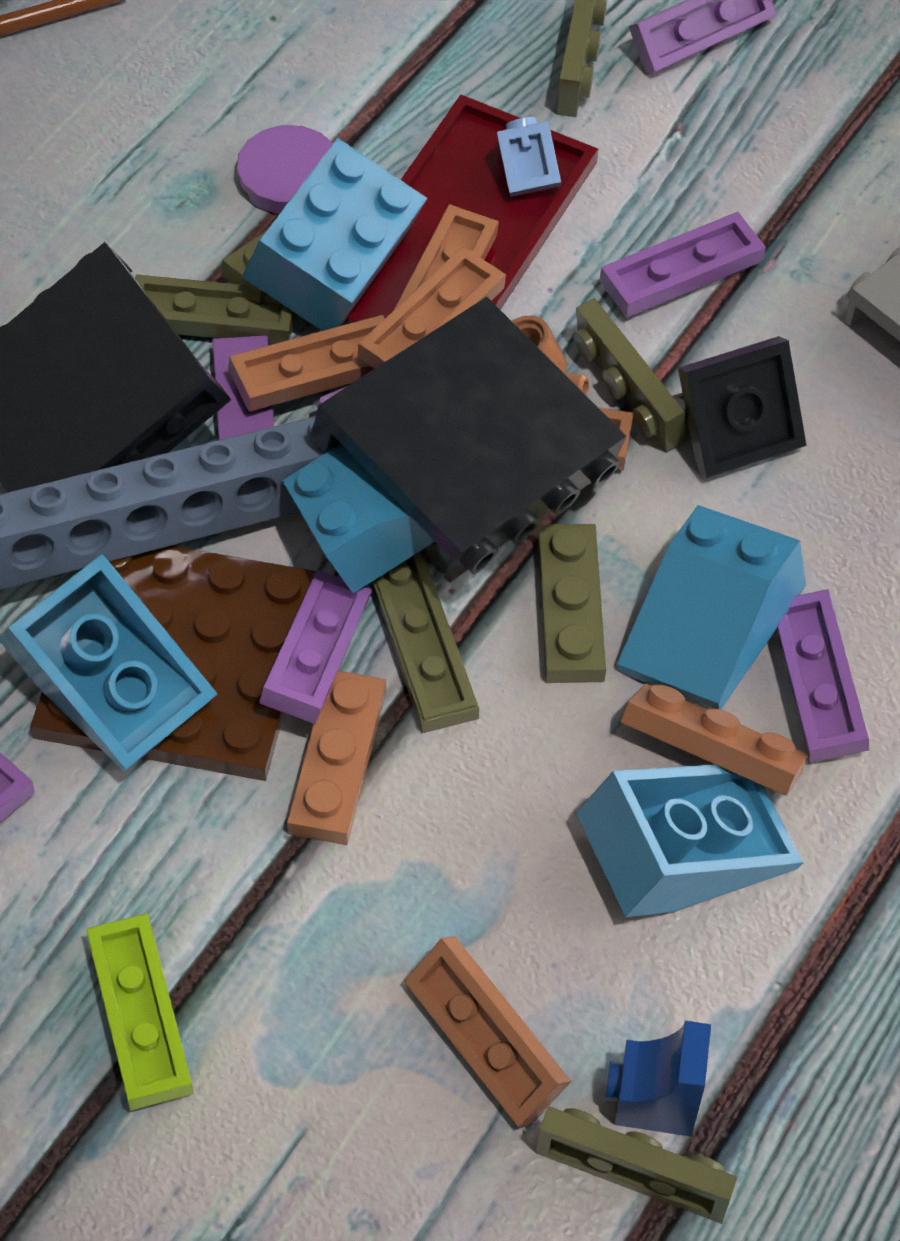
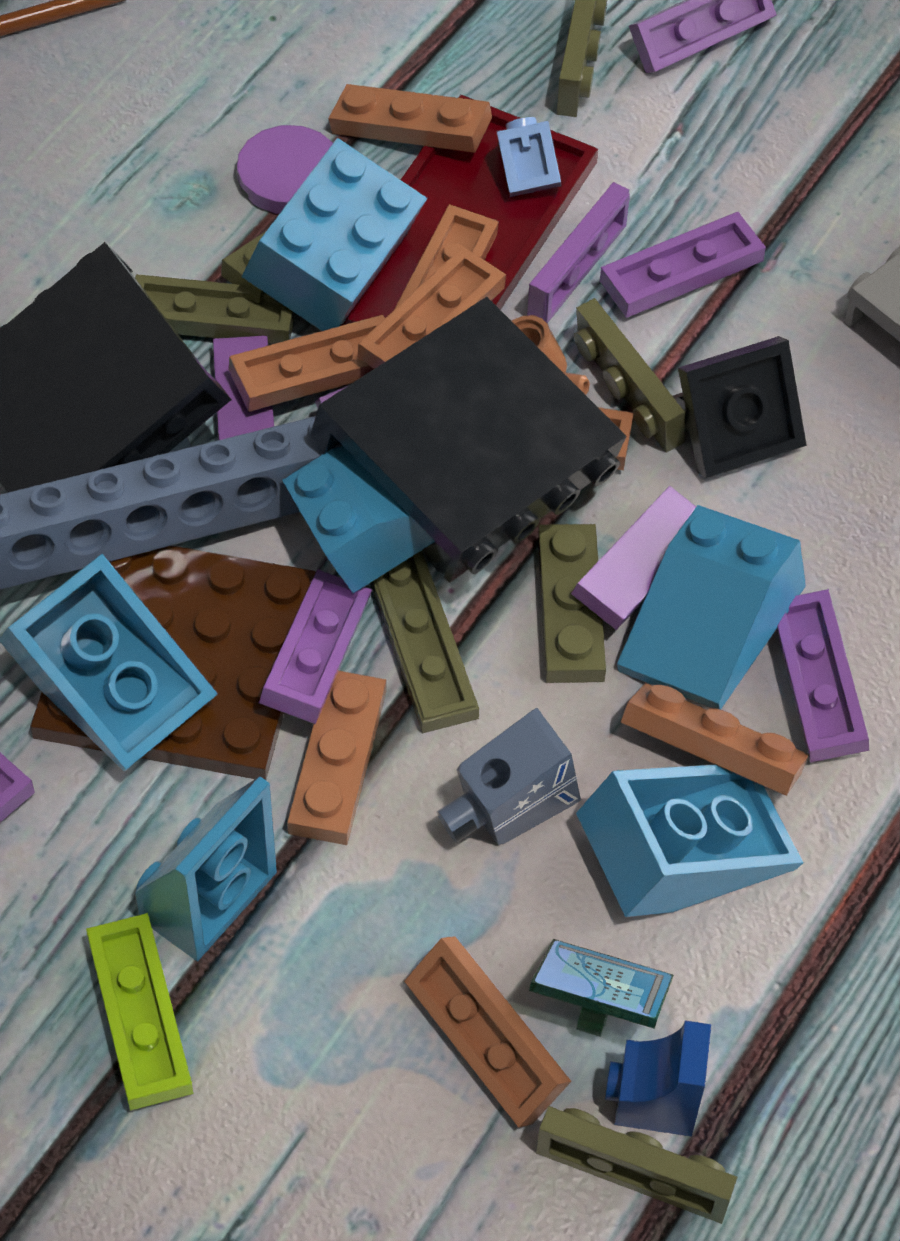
(212, 871): none -> dark azure slope
(410, 117): none -> nougat plate
(513, 782): none -> sand blue torso
(579, 253): none -> medium lavender tile
(601, 986): none -> piece
(628, 568): none -> tile

